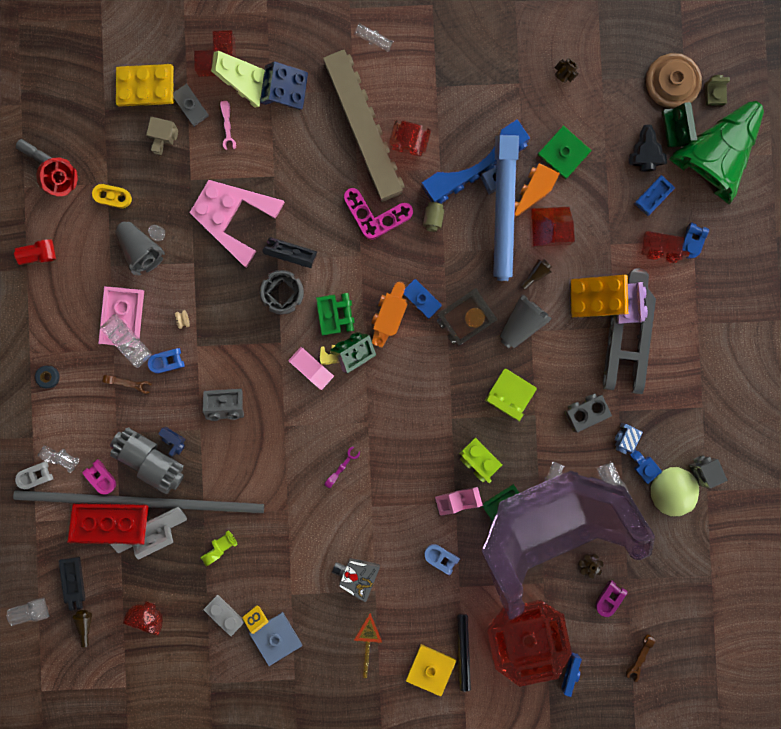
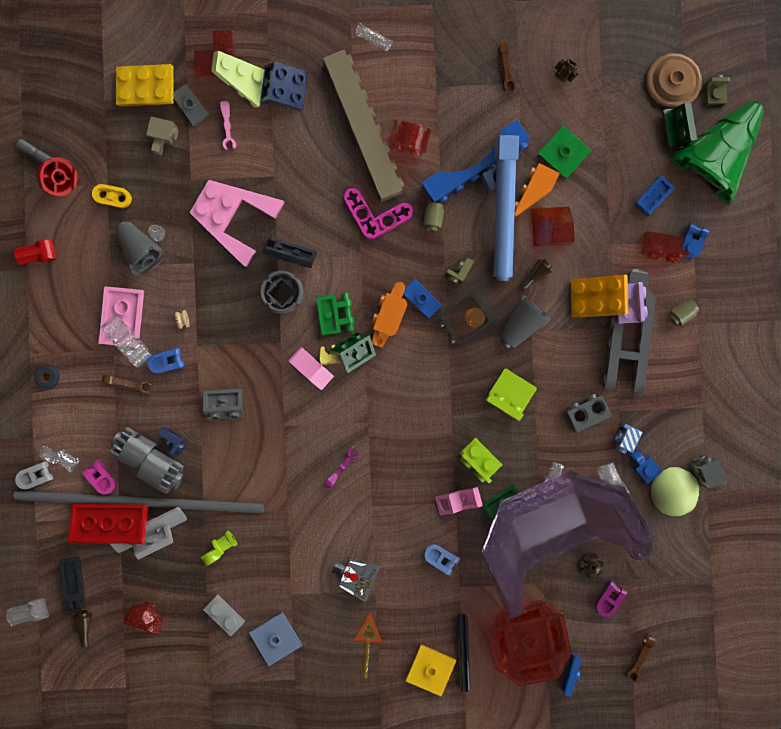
(255, 619): yellow tile -> none
(463, 270): none -> olive bracket
(504, 51): none -> reddish brown piece
(647, 151): black rock -> none
(683, 312): none -> olive brick

